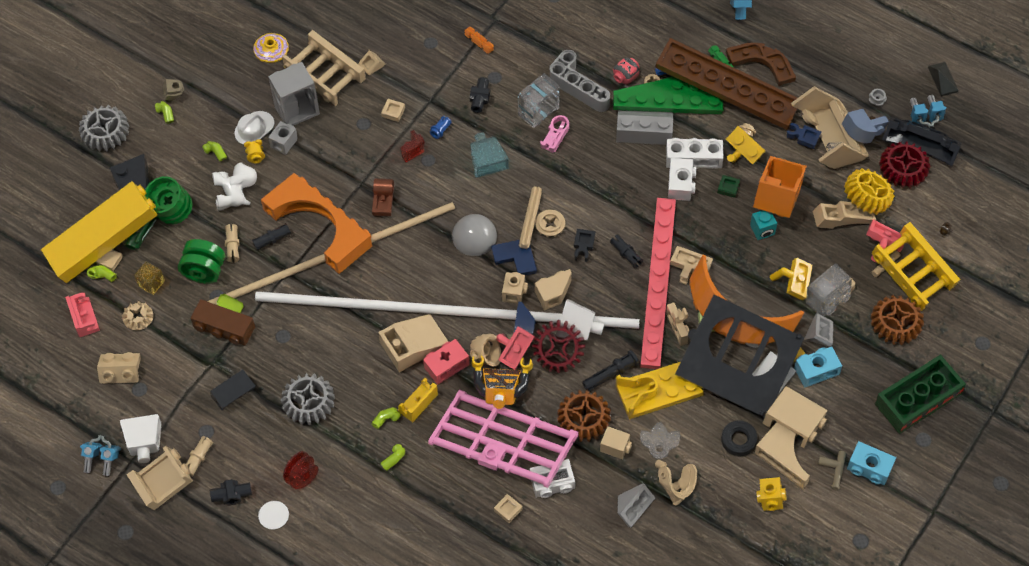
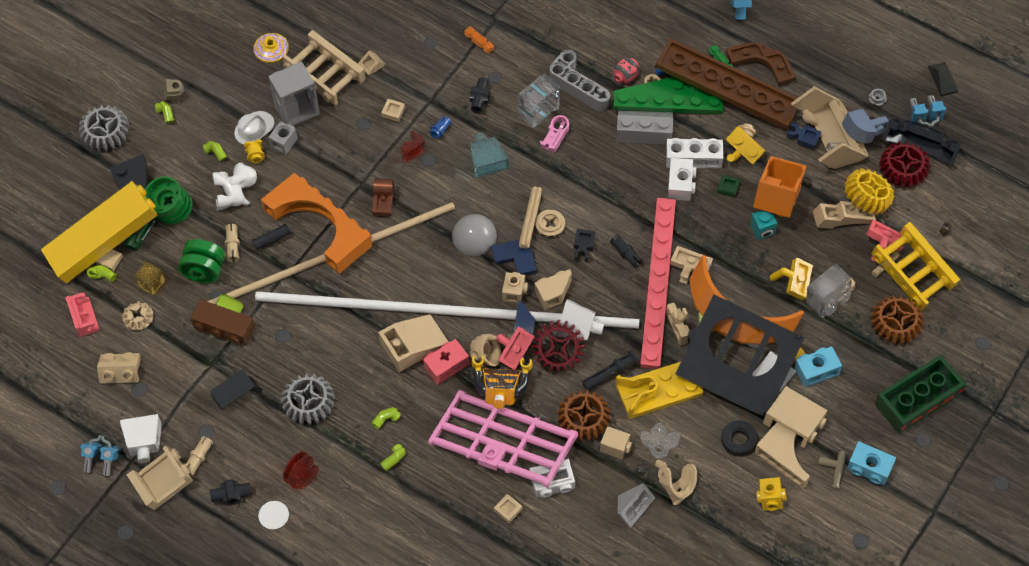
(418, 400): yellow hinge -> none
(820, 331): light grey slope -> none

